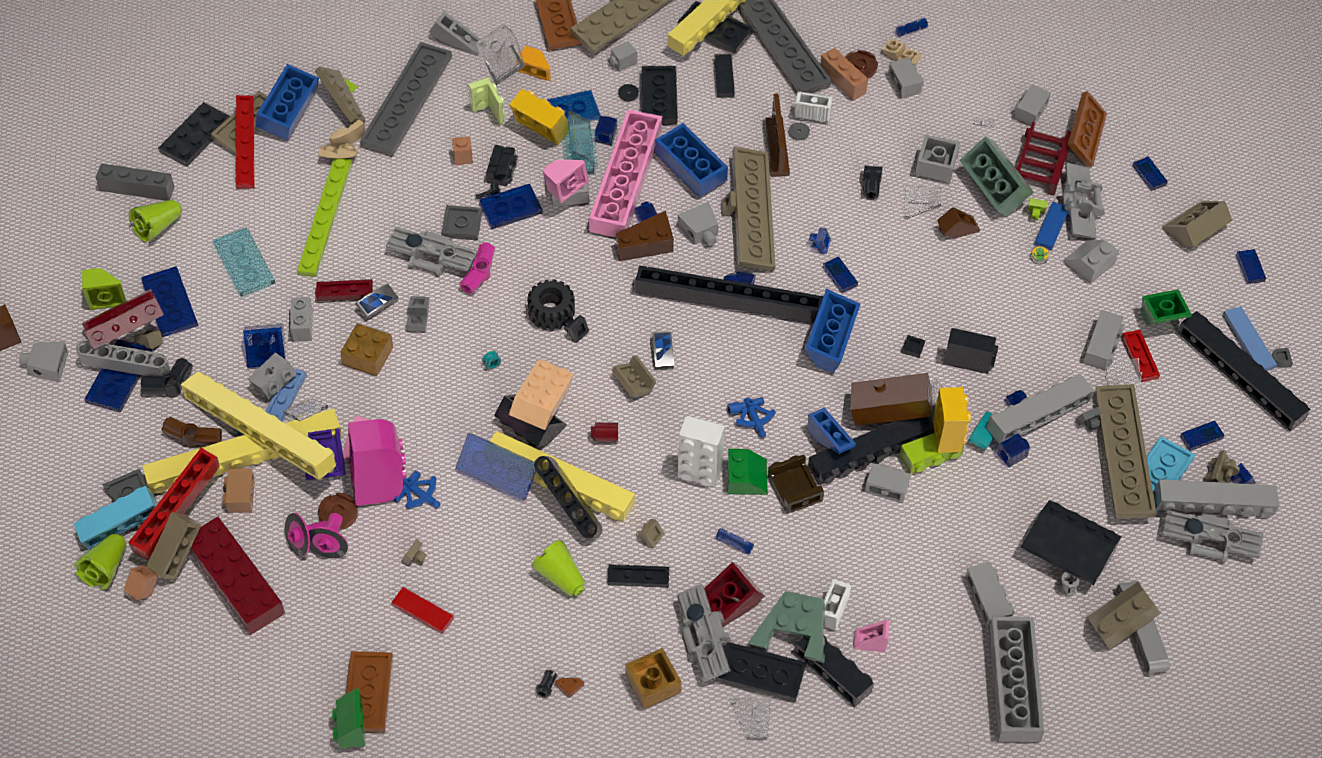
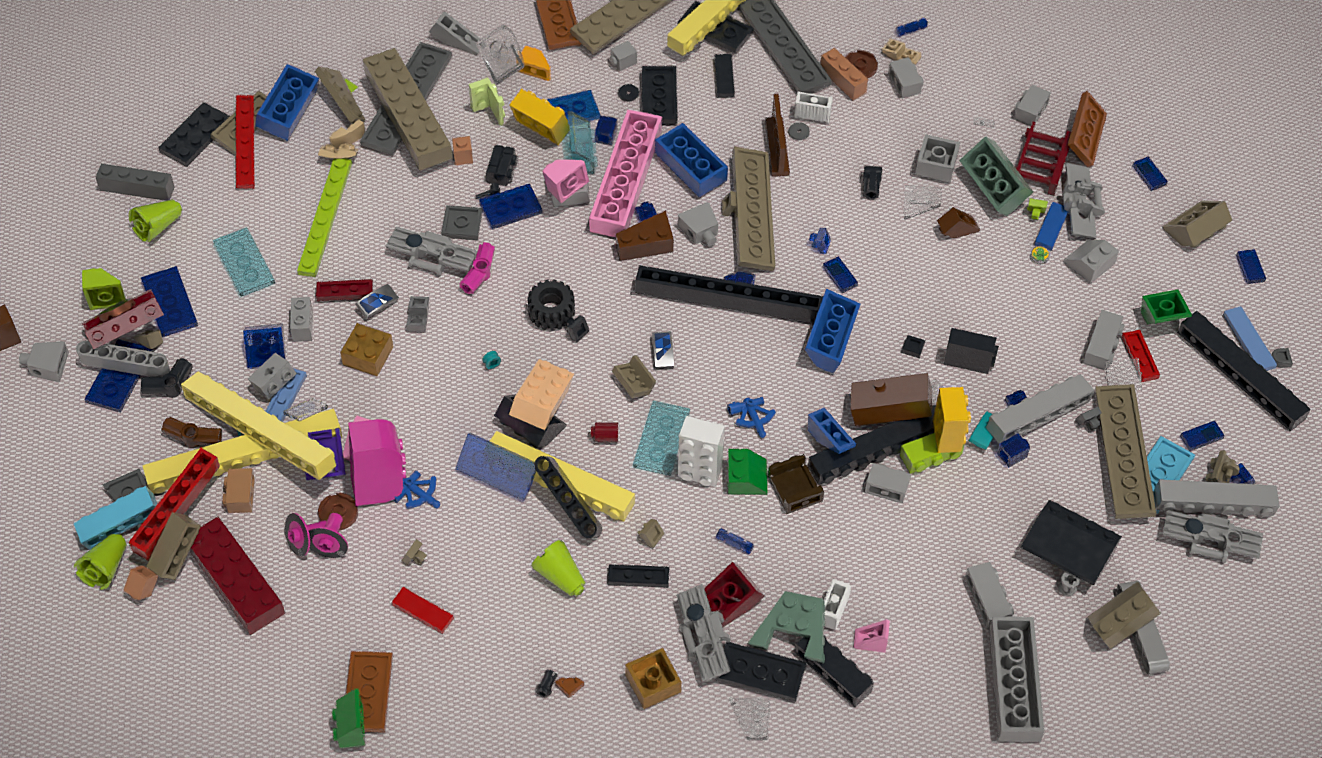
(117, 309): none -> copper tile
(407, 109): none -> dark tan brick
(660, 438): none -> clear light blue tile

